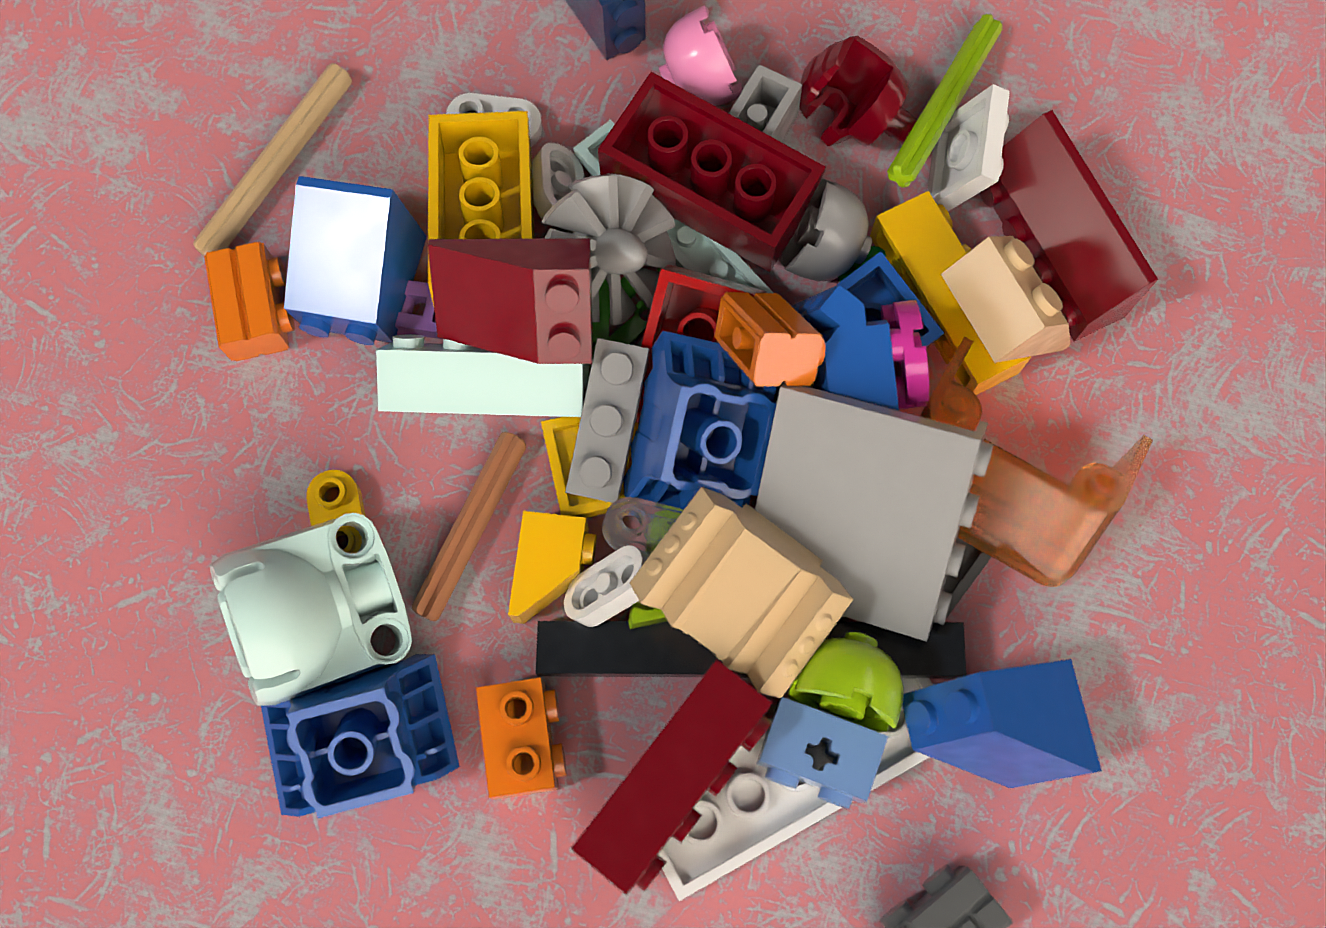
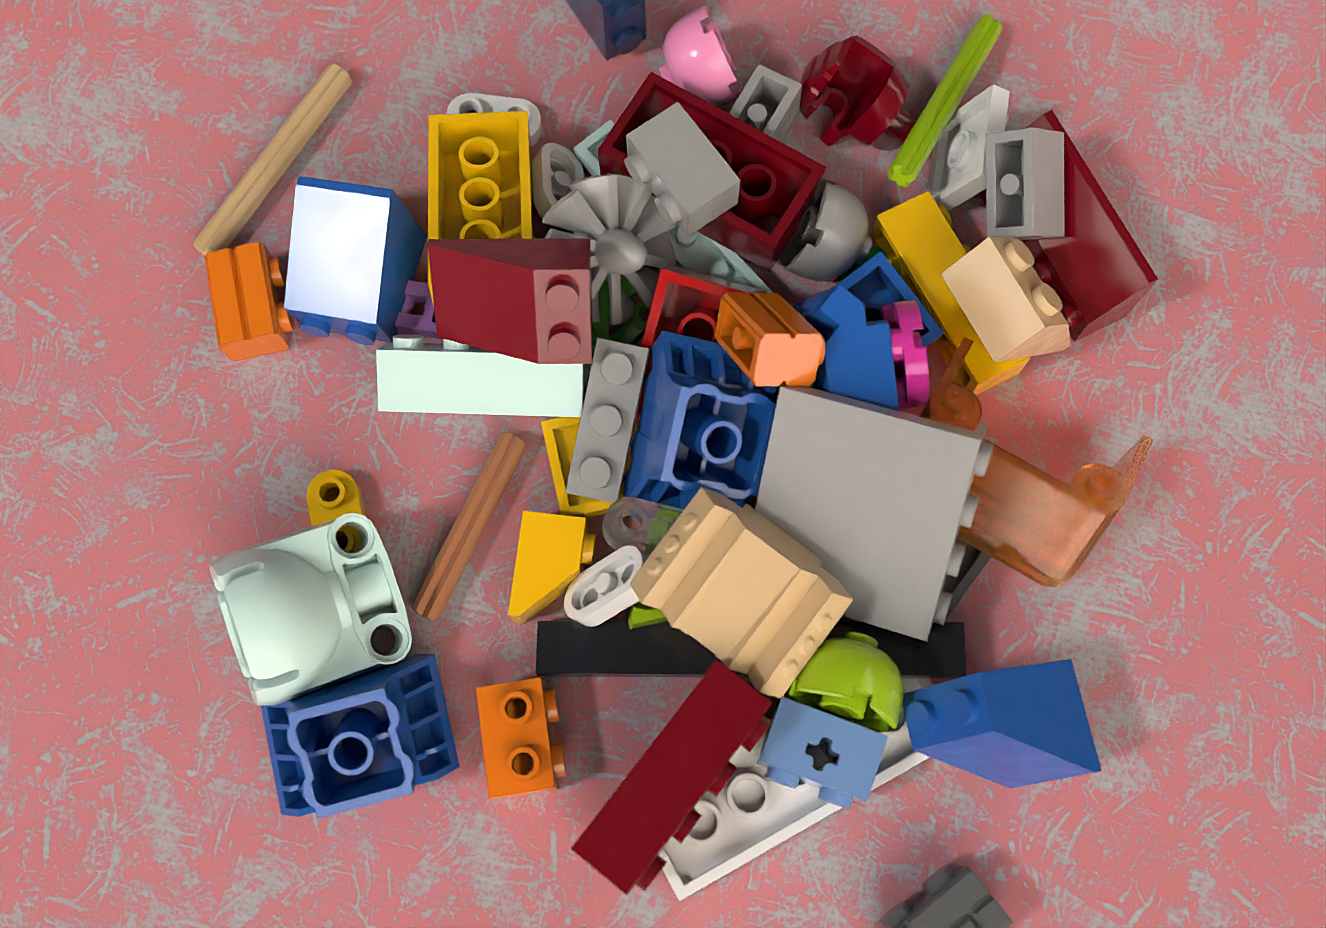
(681, 170): none -> light grey brick
(1025, 183): none -> light grey brick

